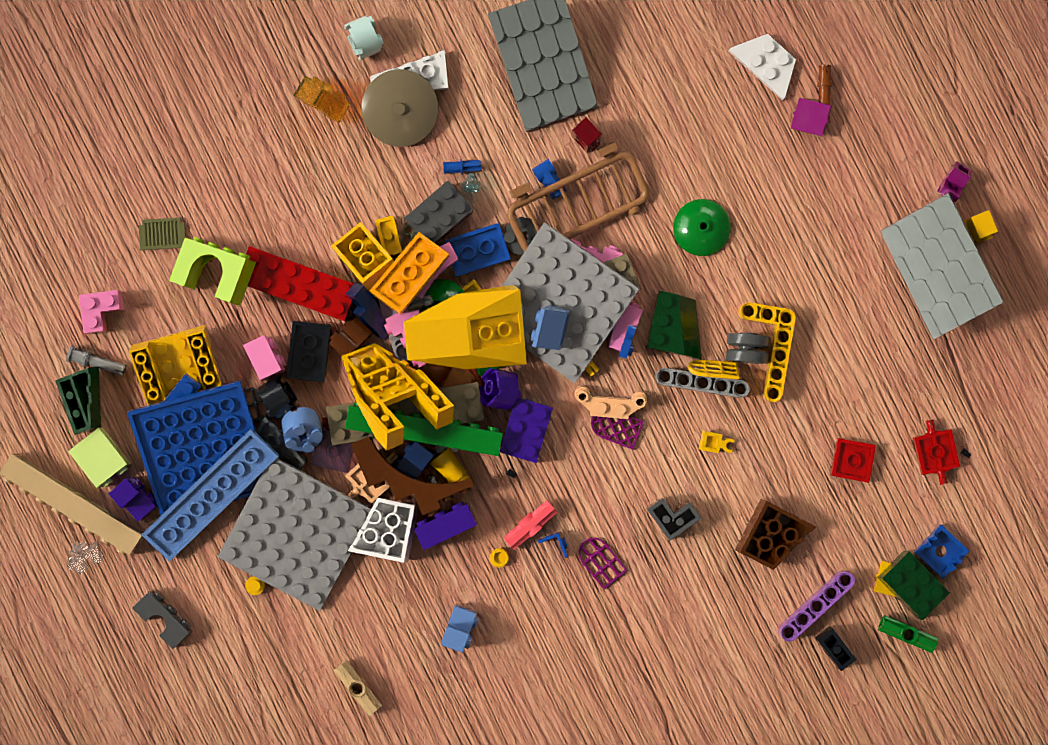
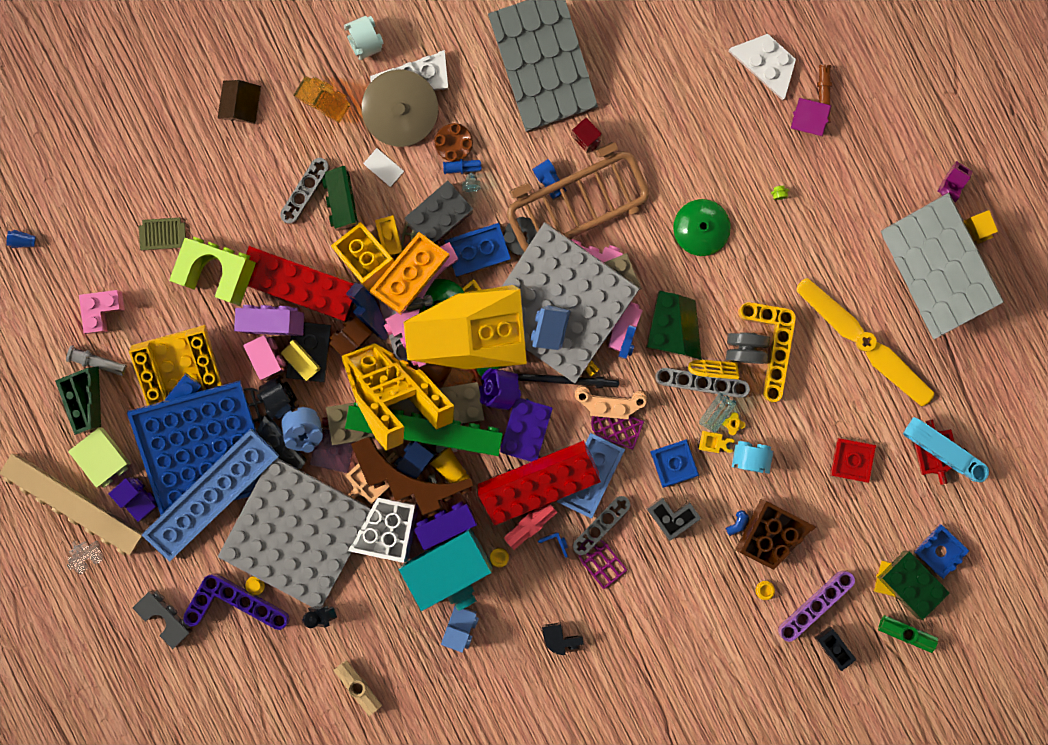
(19, 239): none -> blue cone
(235, 600): none -> dark purple beam
(239, 101): none -> dark brown slope
(269, 320): none -> medium lavender brick
(300, 360): none -> light yellow panel
(307, 192): none -> light grey beam
(319, 617): none -> black hips
(340, 198): none -> dark green slope
(383, 167): none -> white sticker
(447, 571): none -> teal brick
(453, 142): none -> dark orange dish
(538, 483): none -> red brick
(556, 642): none -> black brick
(598, 382): none -> black bar
(604, 528): none -> dark grey beam
(606, 457): none -> medium blue plate
(674, 463): none -> blue plate
(725, 400): none -> clear light blue tile
(738, 423): none -> yellow plate
(741, 522): none -> blue arm
(752, 458): none -> medium azure brick
(765, 590): none -> yellow plate
(780, 193): none -> lime plate
(879, 355): none -> yellow piece
(946, 450): none -> medium azure piece

